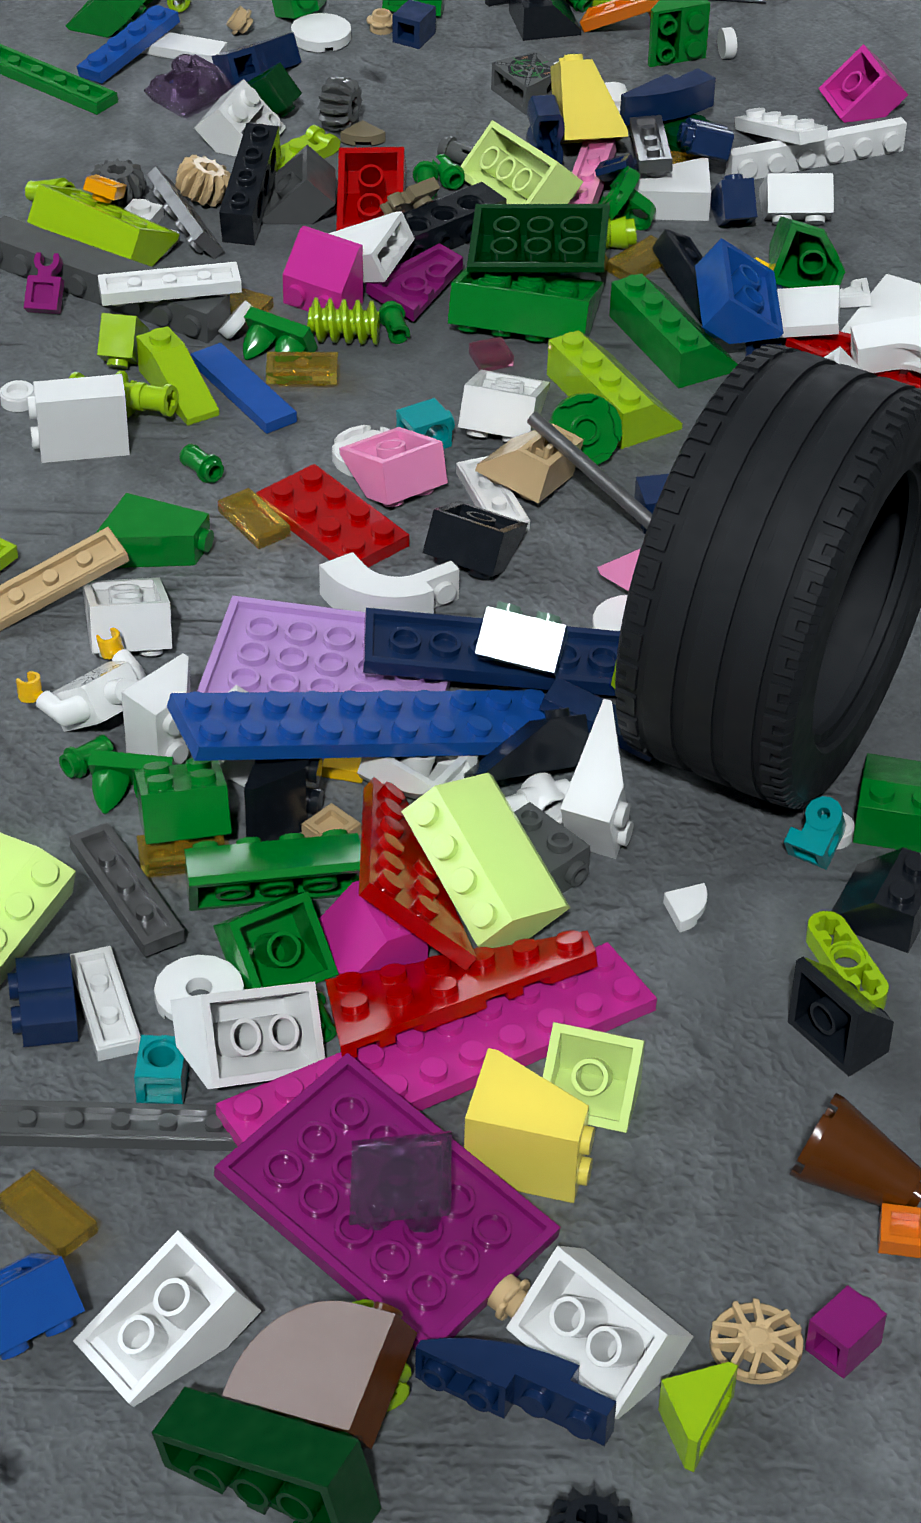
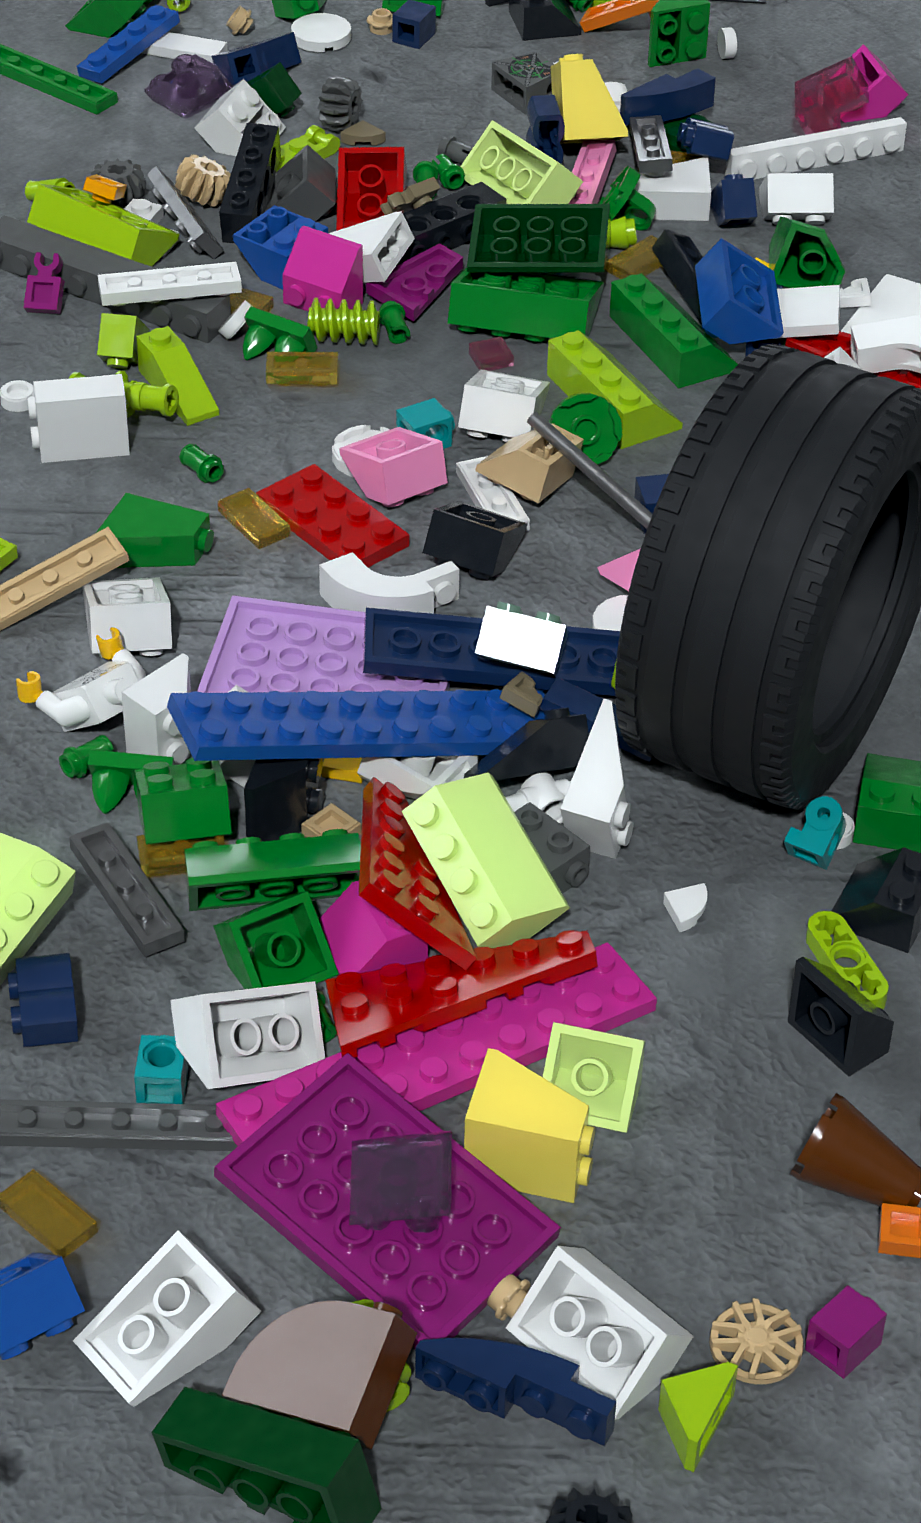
(104, 1003): white tile -> none
(193, 974): white tile -> none
(244, 388): blue tile -> none
(269, 241): none -> blue slope
(522, 694): none -> dark tan tile
(610, 169): dark blue slope -> none
(780, 127): white plate -> none
(829, 94): none -> clear pink brick

